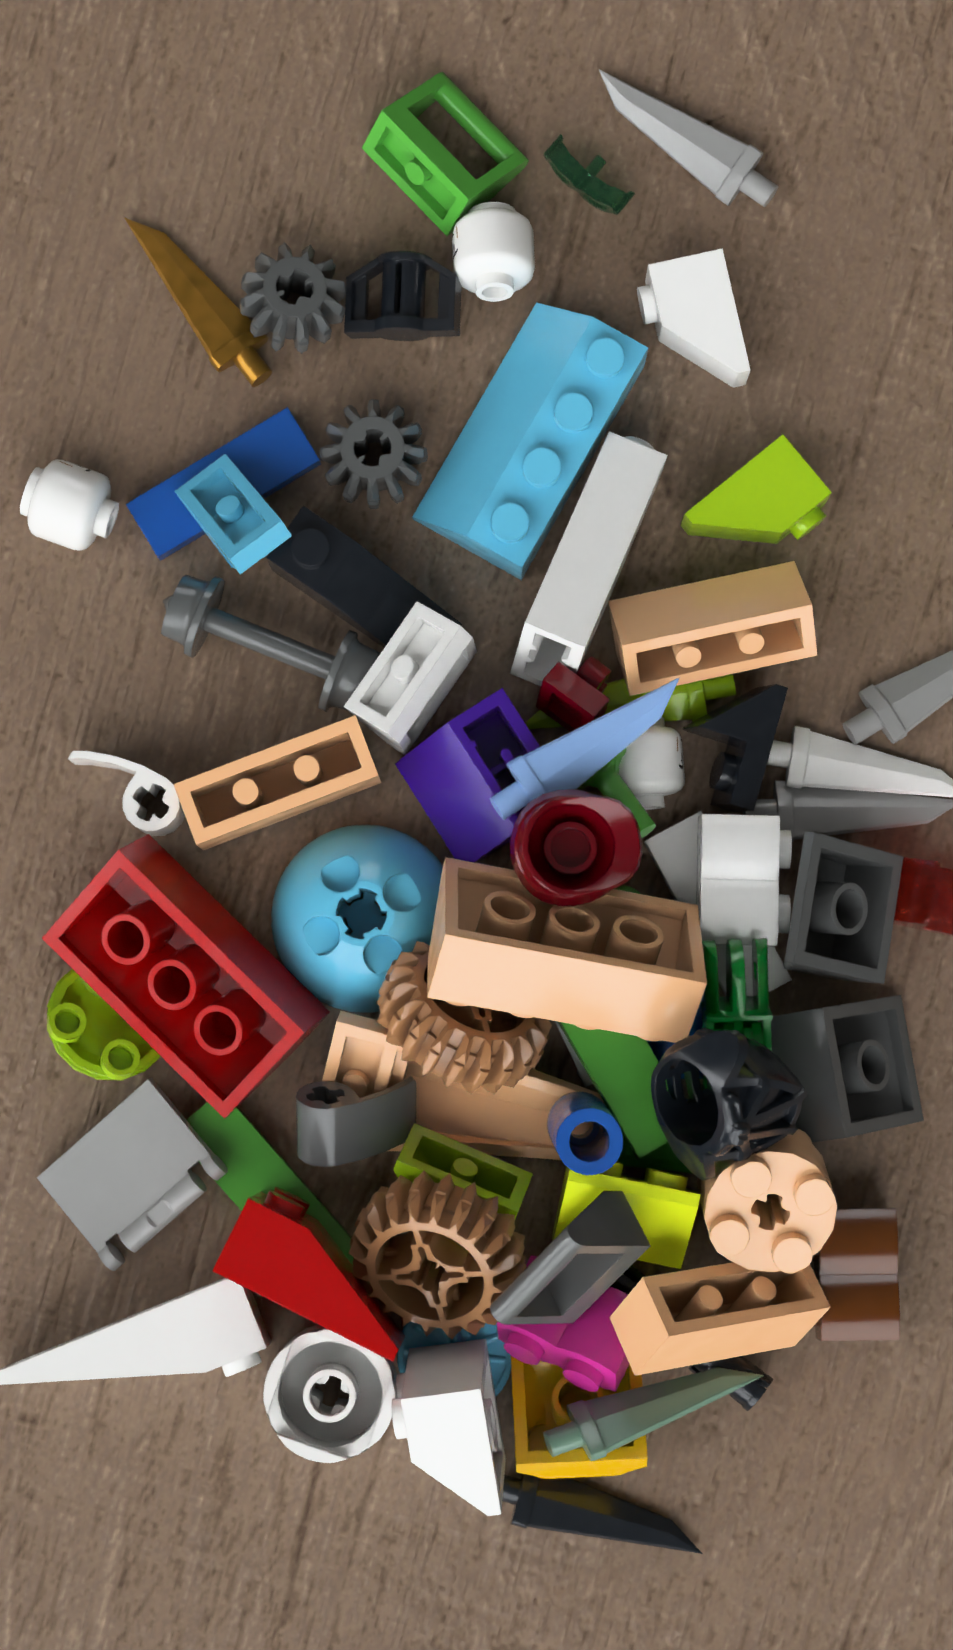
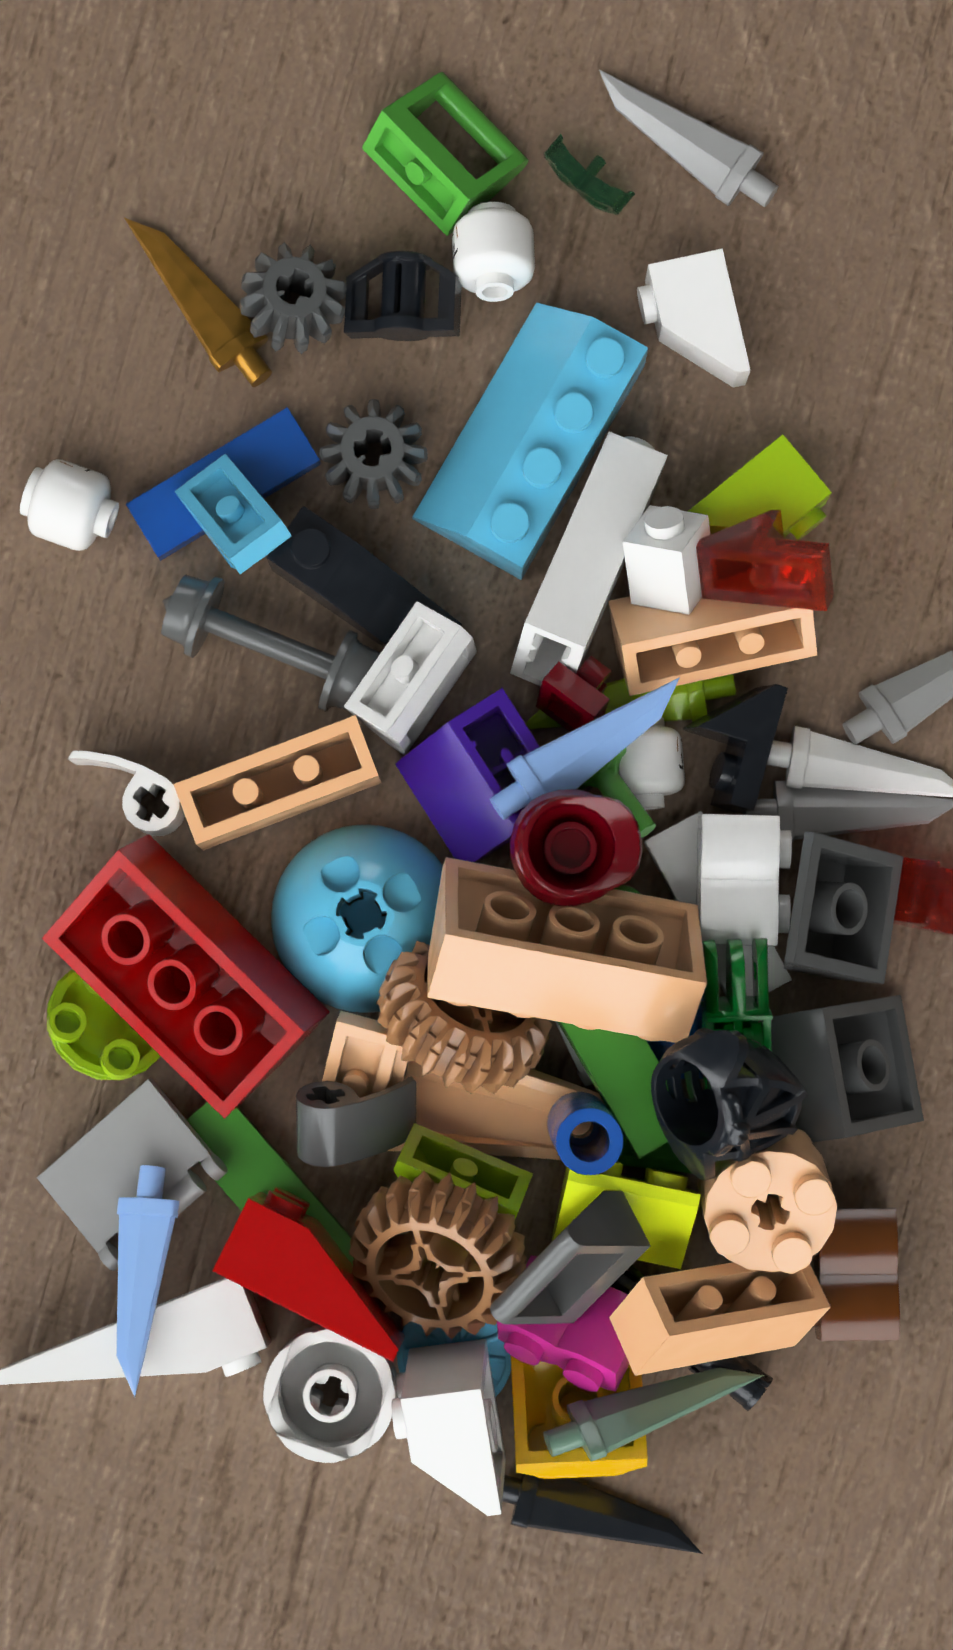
(143, 1247): none -> light blue bar
(664, 559): none -> white brick
(761, 567): none -> clear red slope

